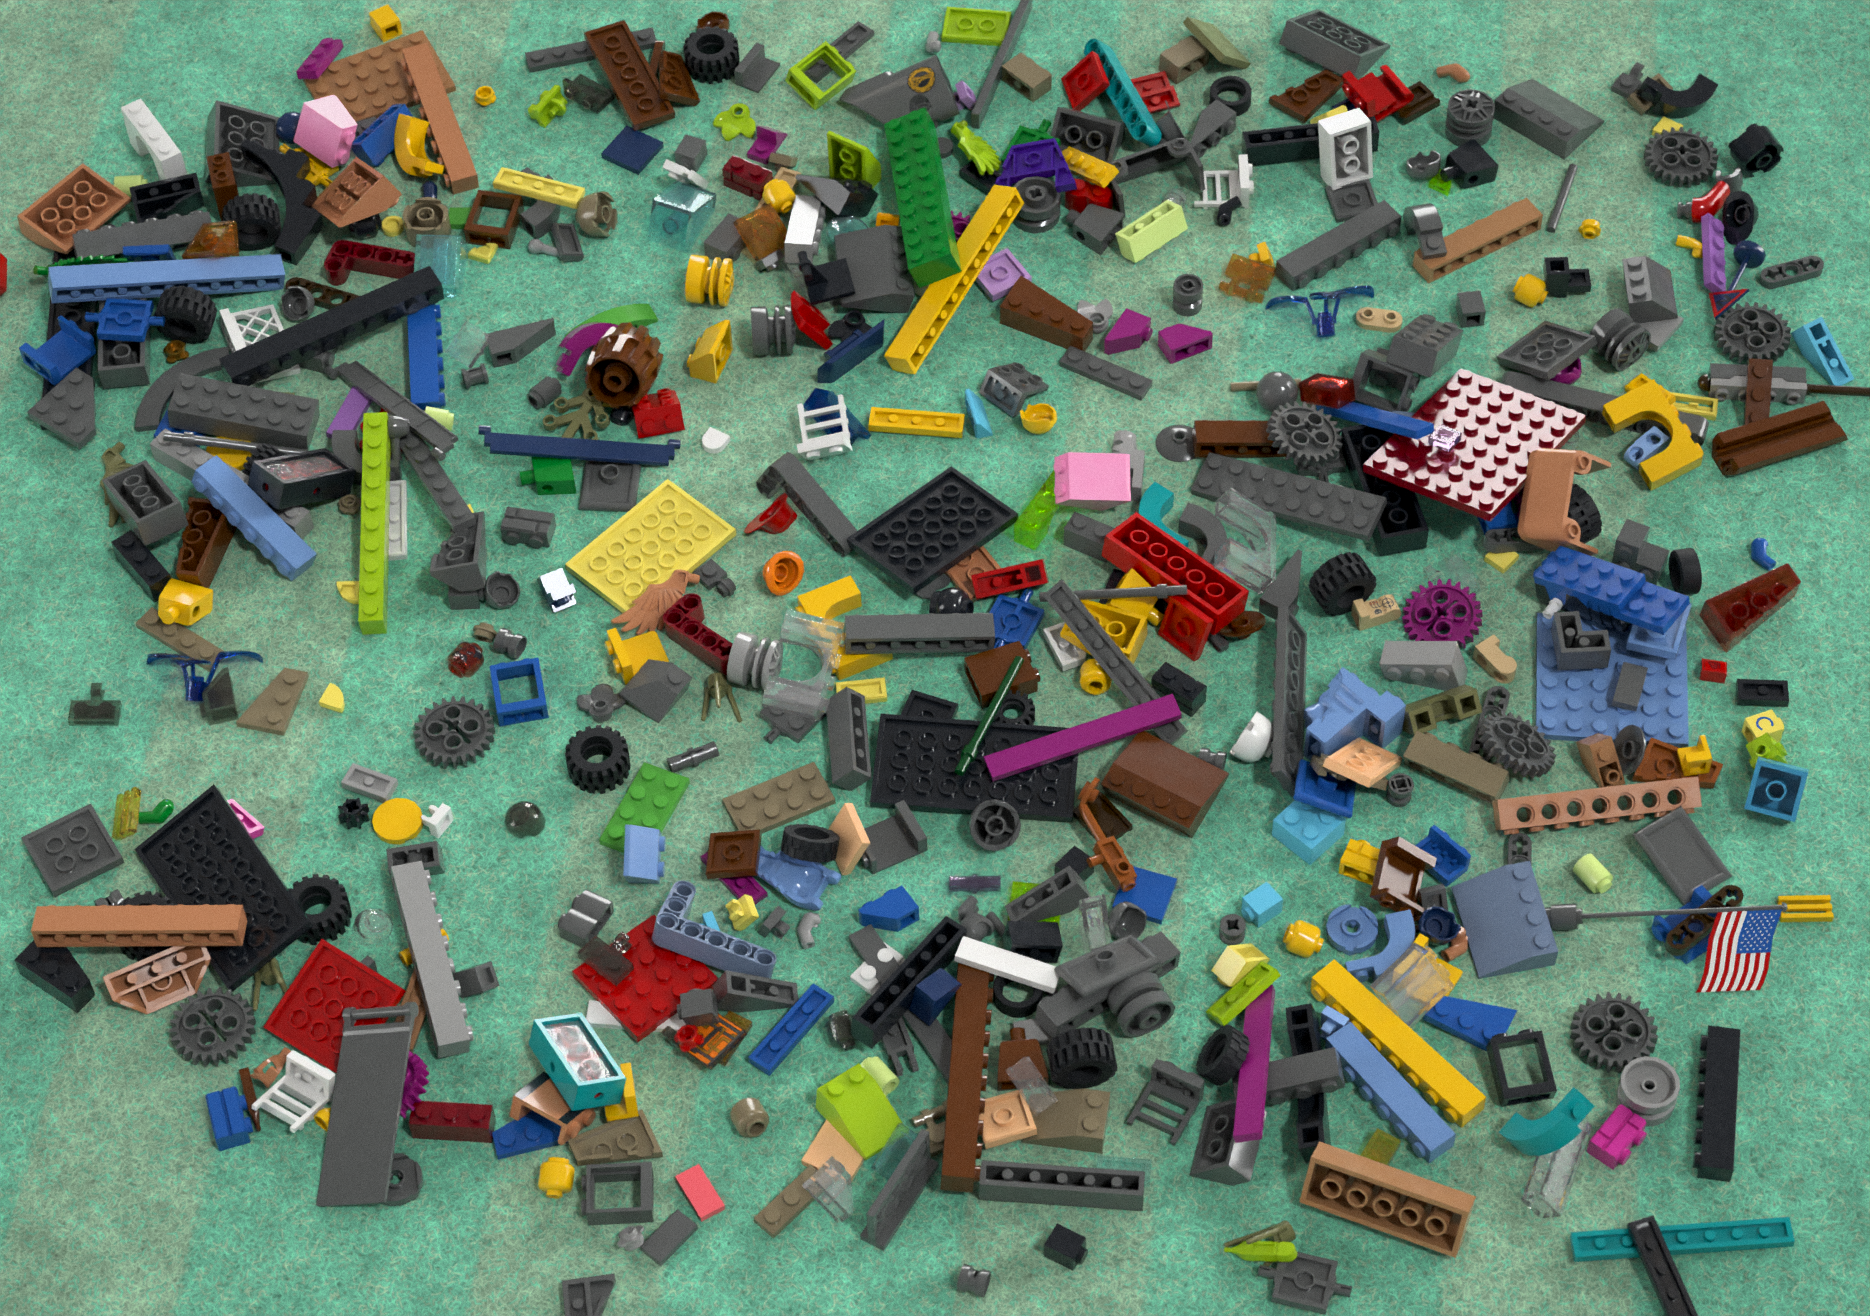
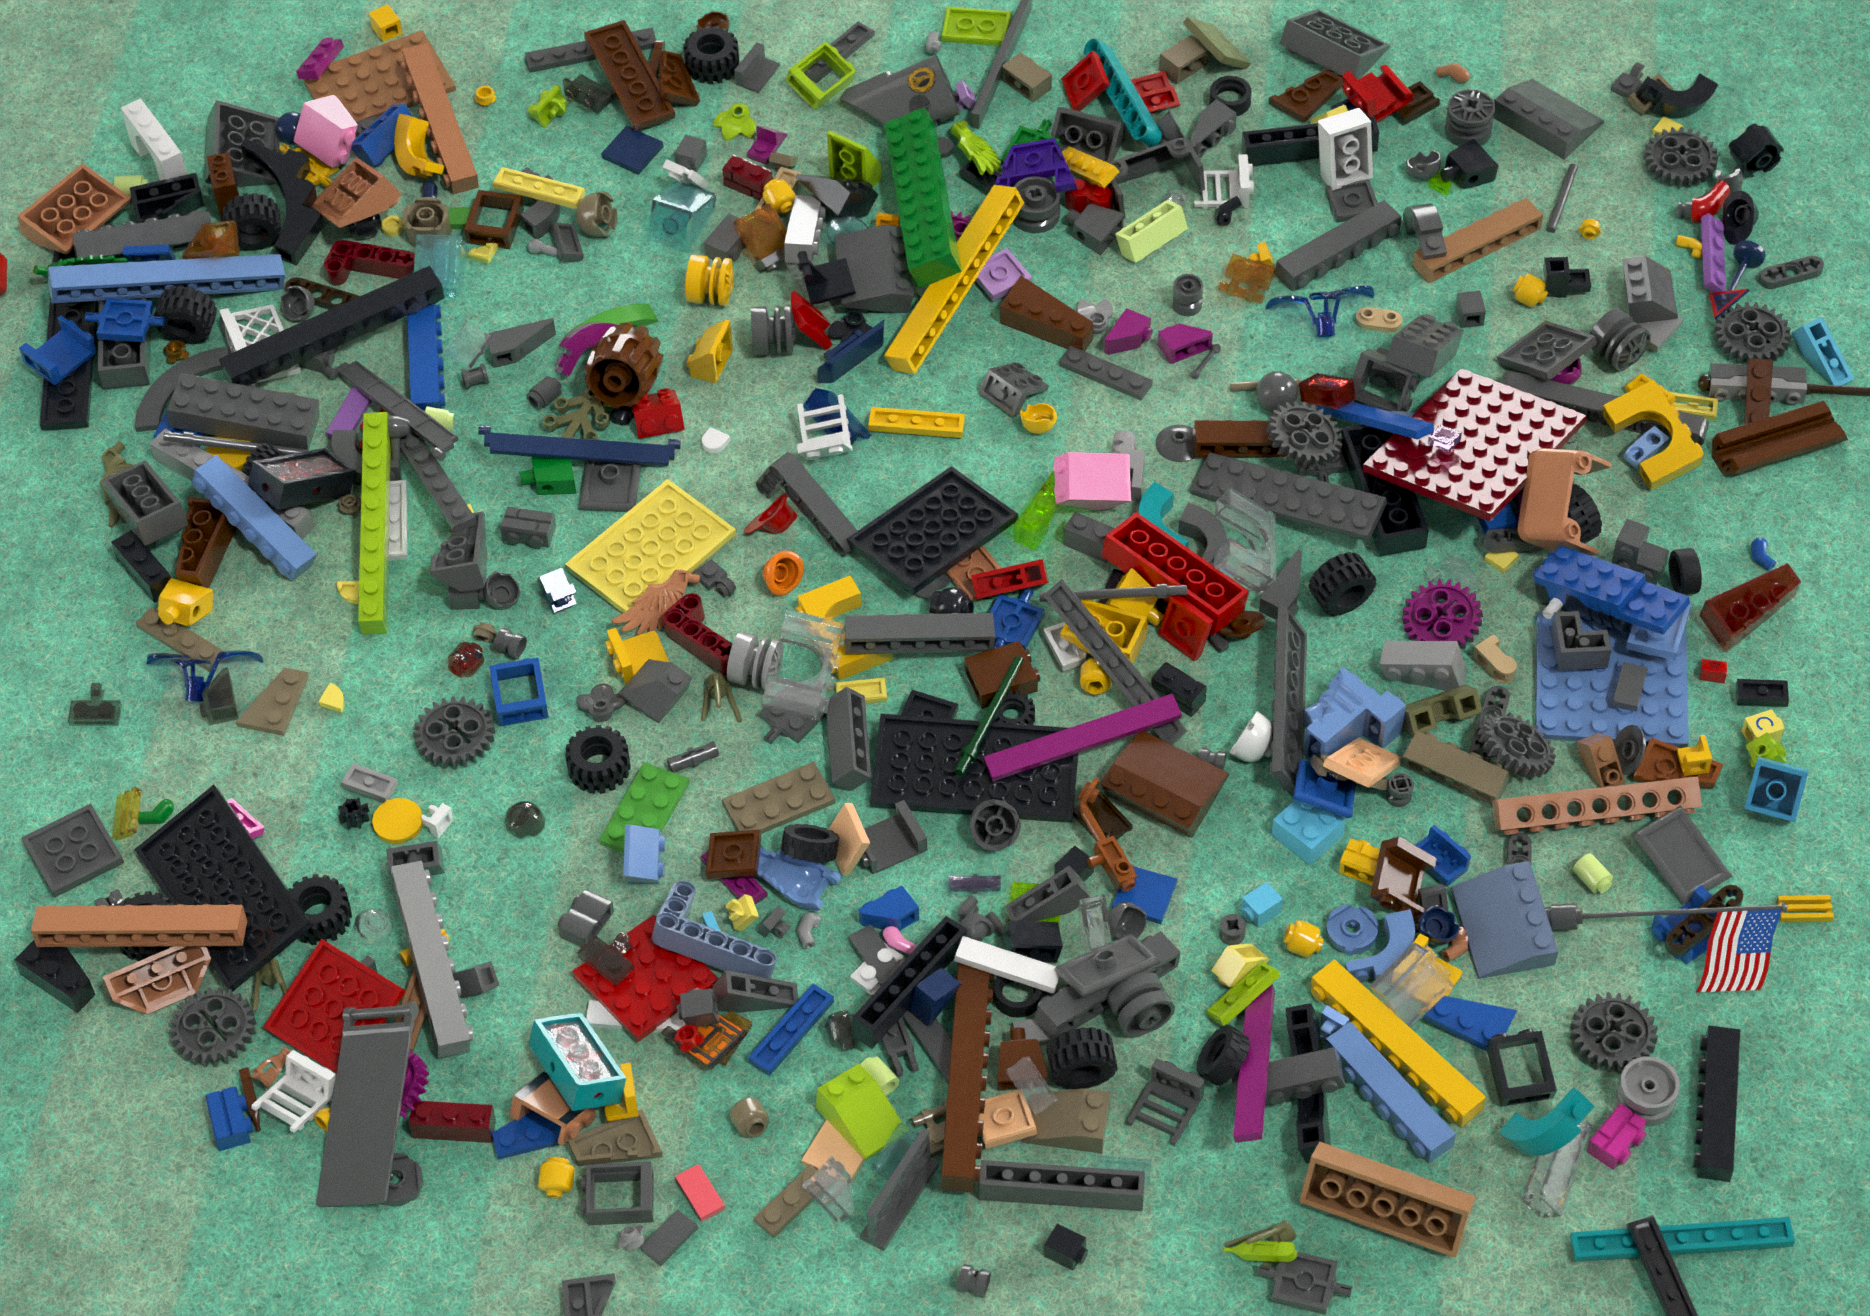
(69, 409): dark grey plate -> none
(895, 940): none -> bright pink arm
(977, 415): medium azure slope -> none
(1215, 348): none -> dark grey hinge
(1217, 1154): dark grey slope -> none
(1375, 611): tan leg -> none
(1381, 1147): clear yellow plate -> none

